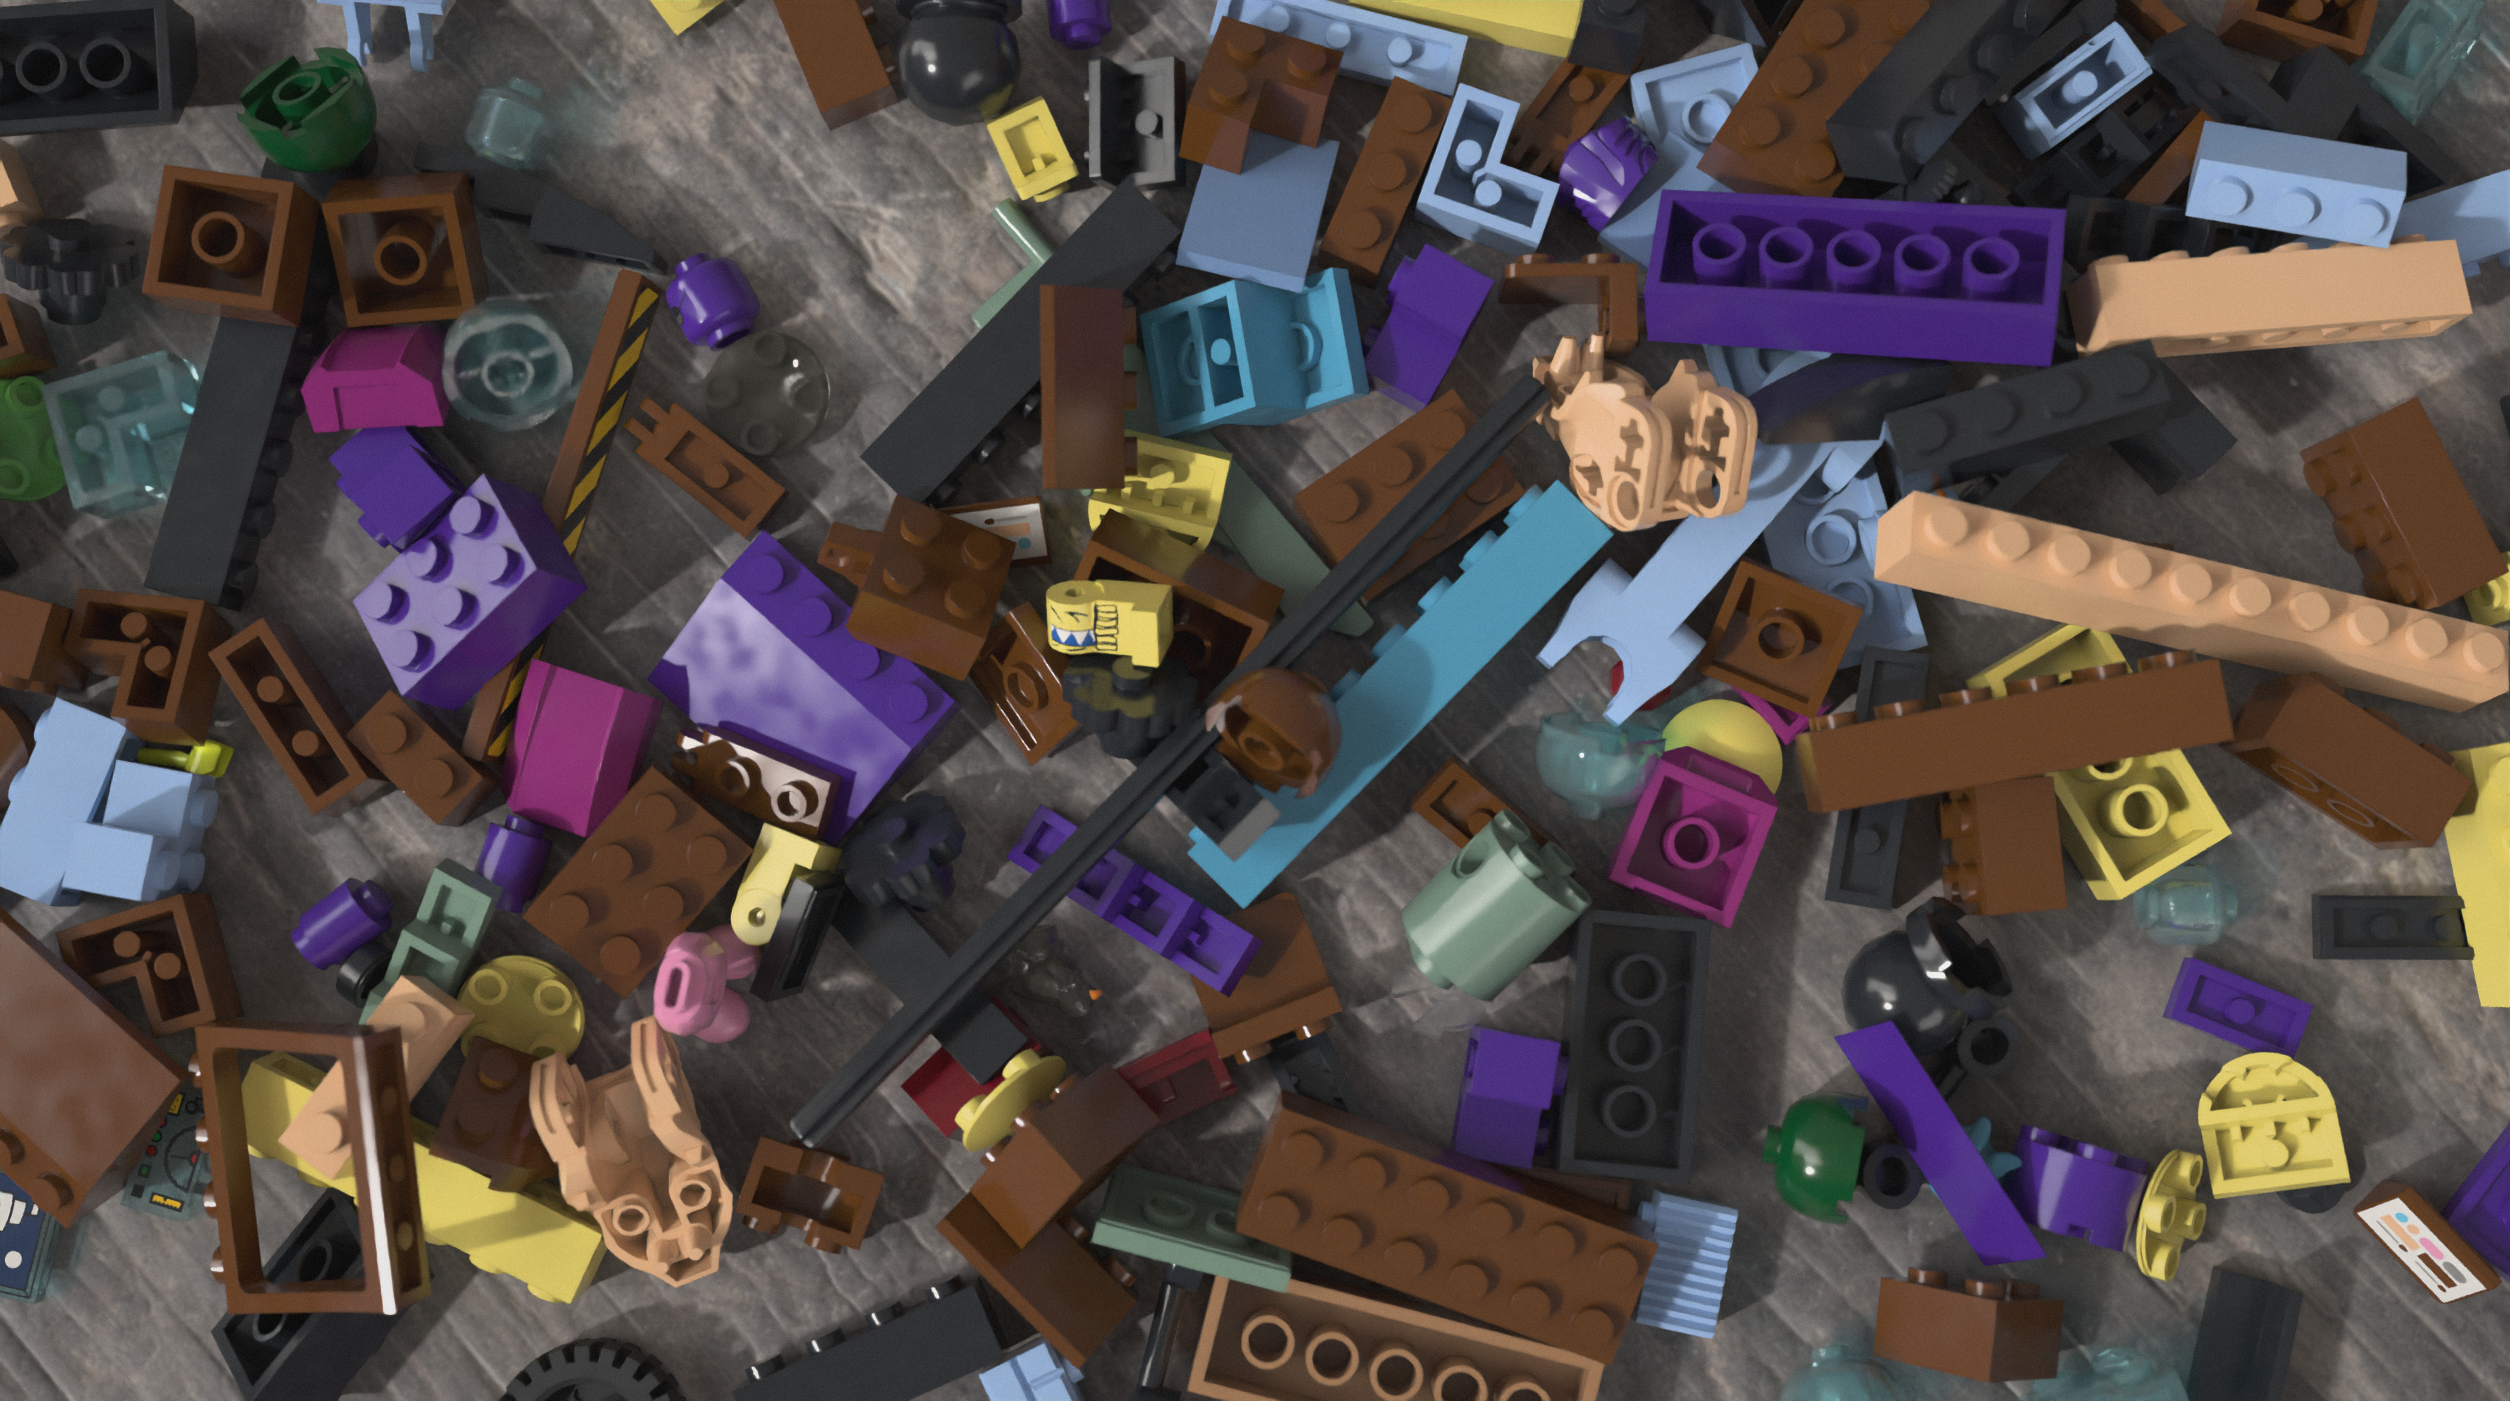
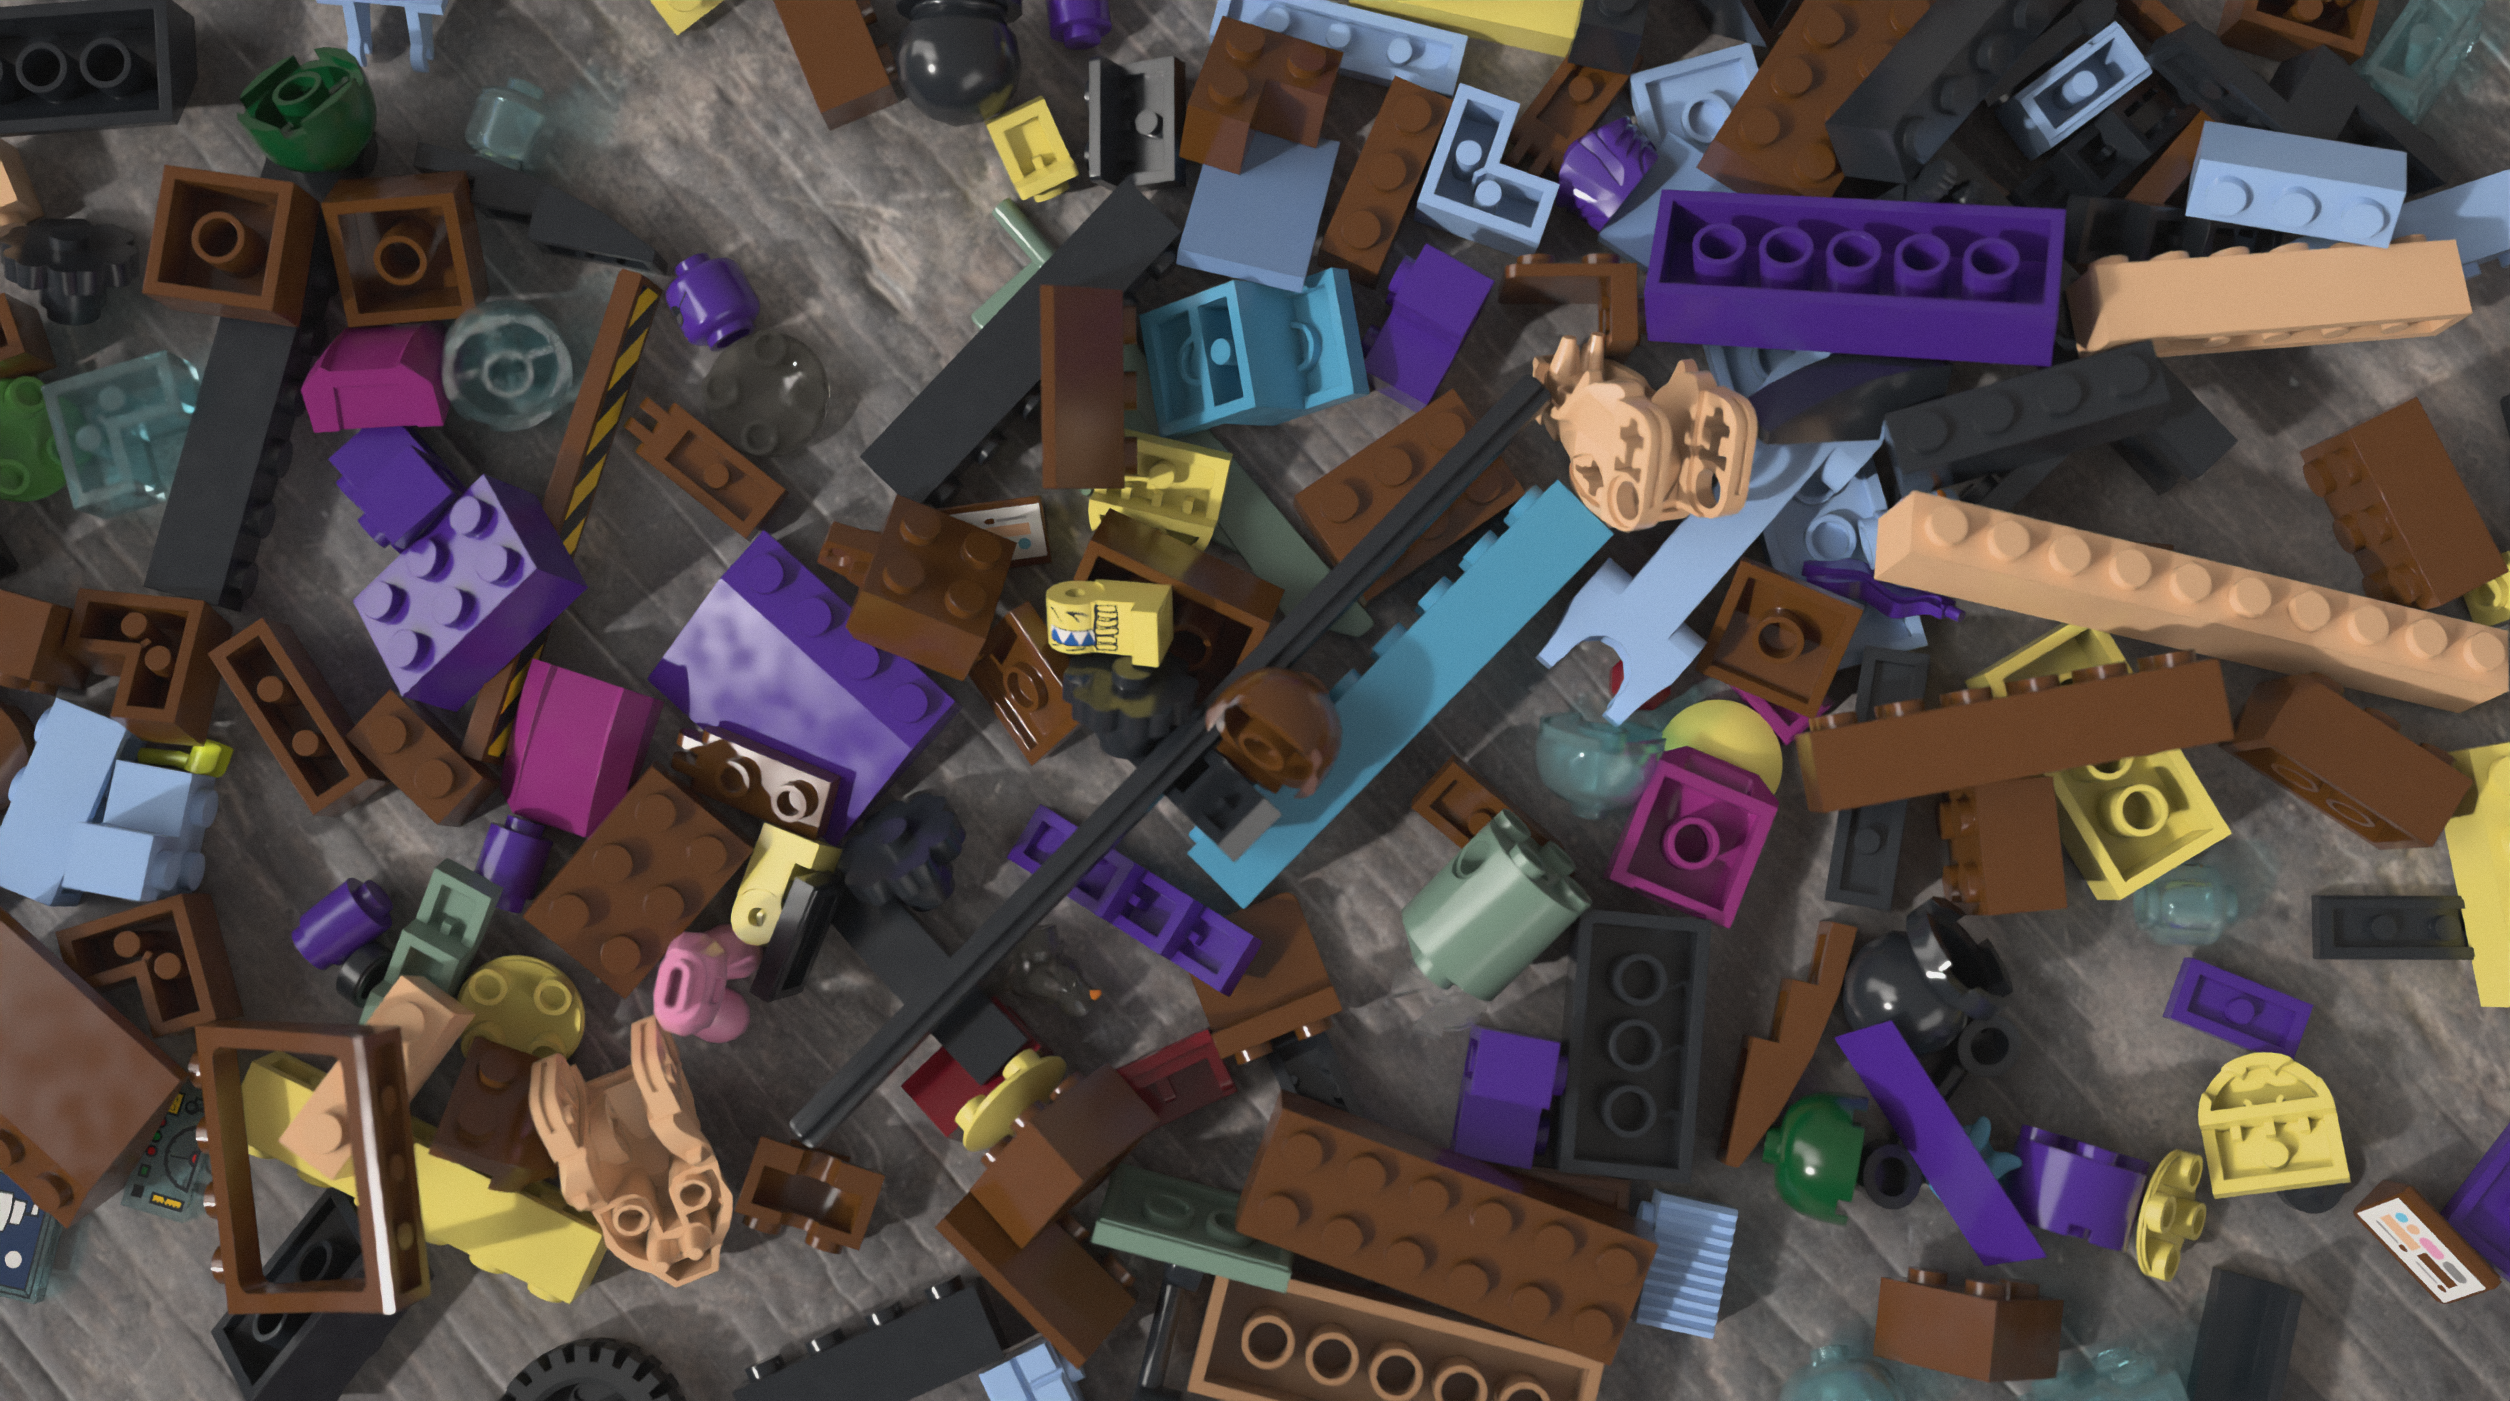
(1772, 1067): none -> reddish brown slope
(1856, 580): none -> dark purple hair

